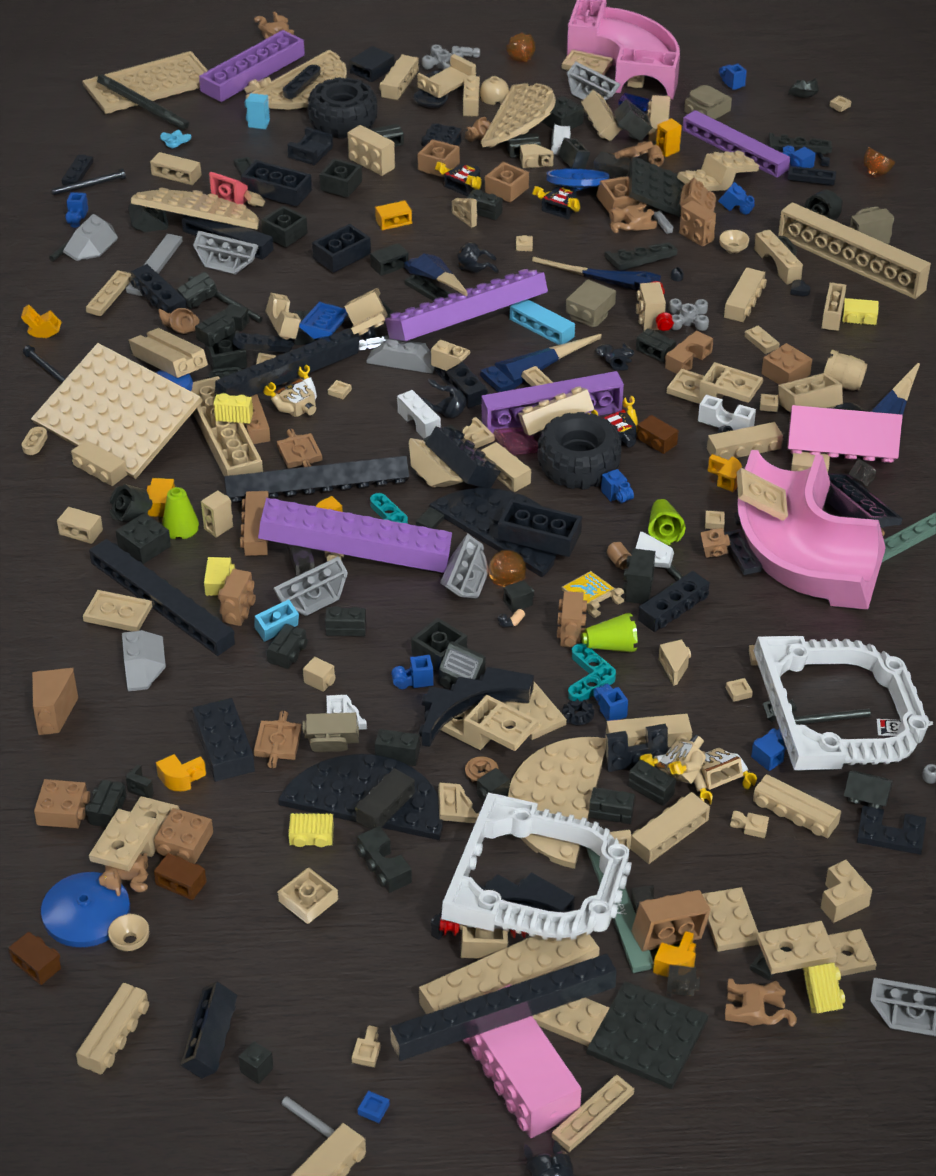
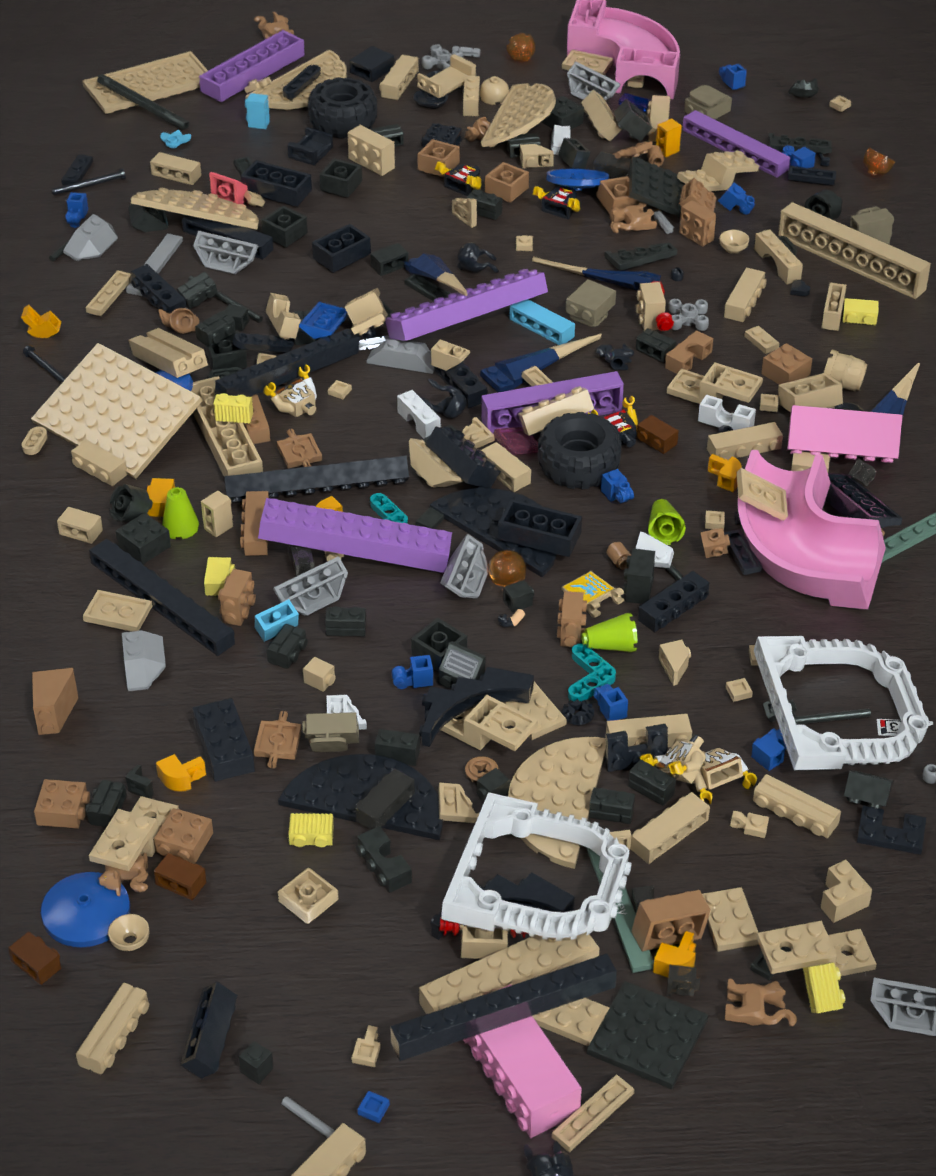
(393, 215): light orange brick -> none

